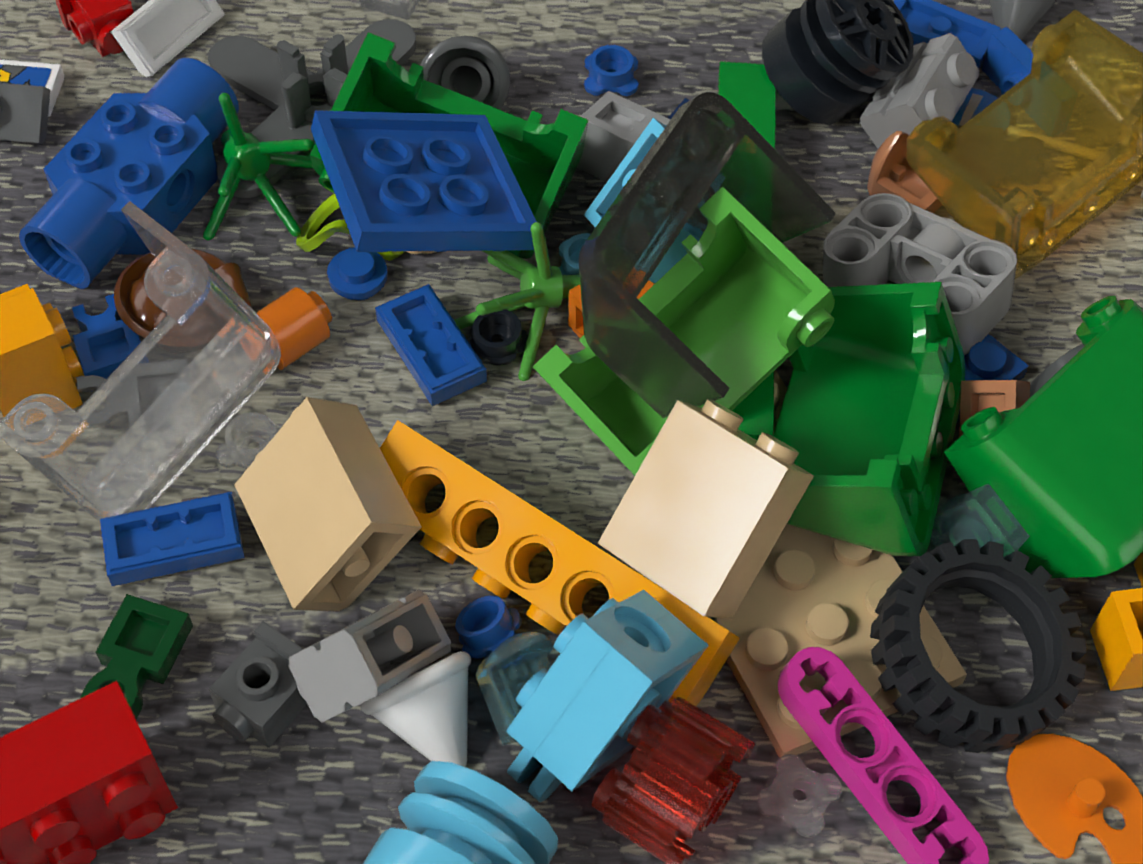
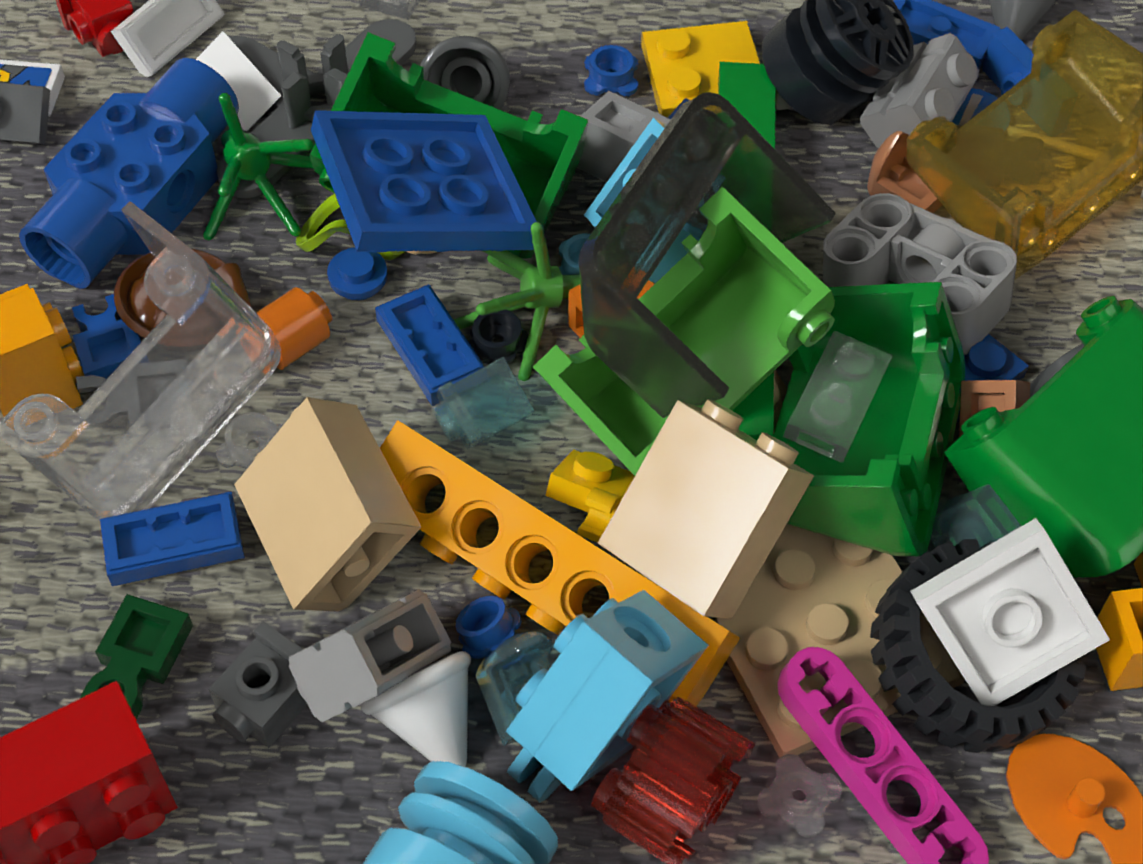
(249, 85): none -> white sticker
(481, 404): none -> clear light blue bracket
(592, 485): none -> yellow plate
(688, 59): none -> yellow plate
(837, 396): none -> clear plate
(1010, 614): none -> white plate

